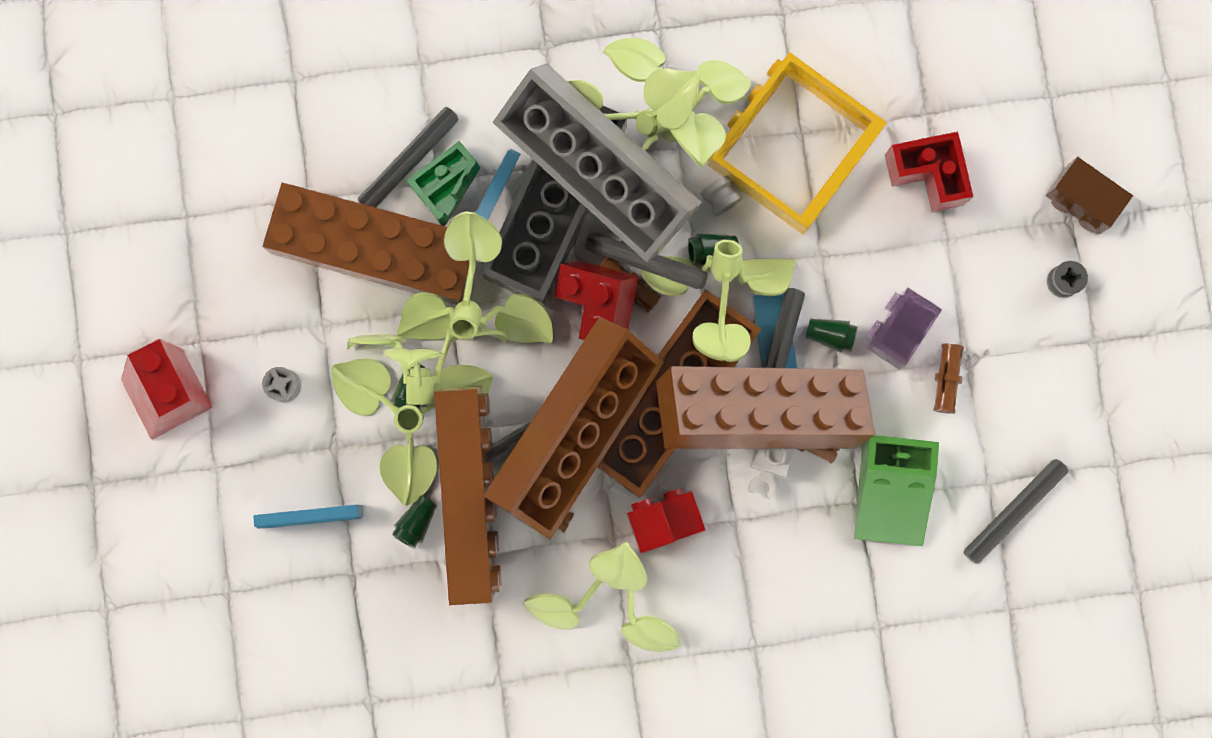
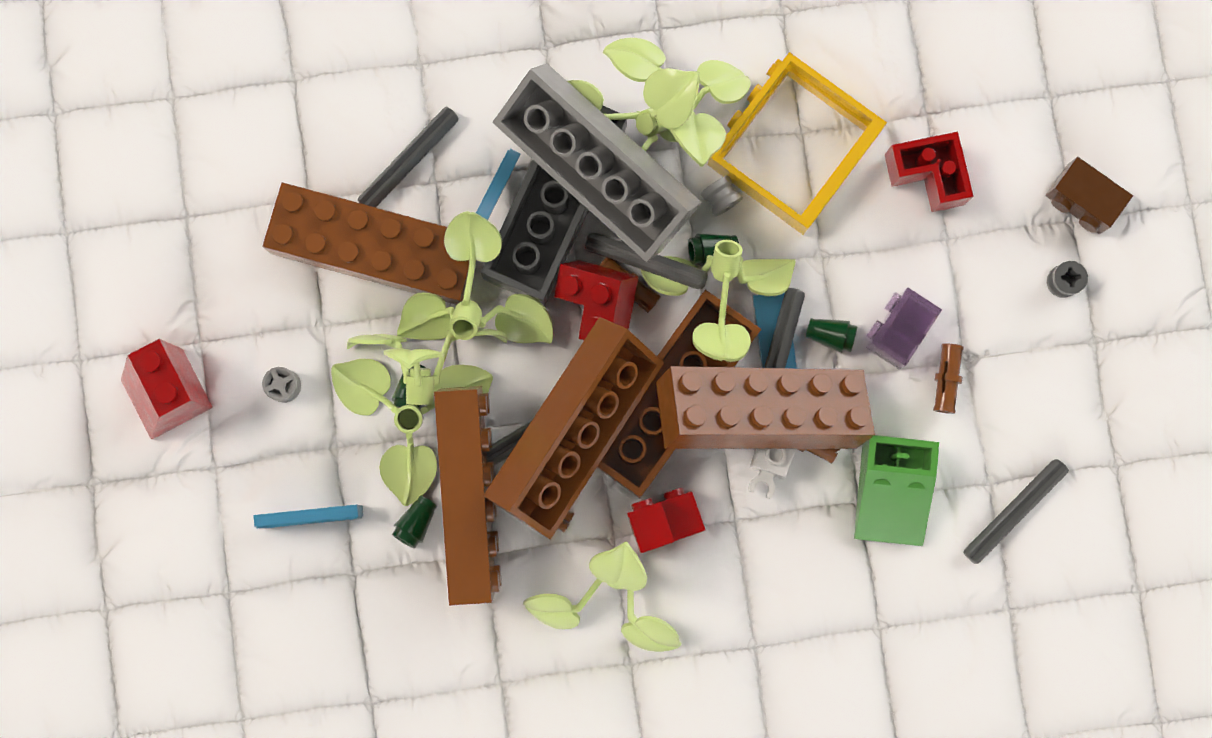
(445, 181): green wing -> none

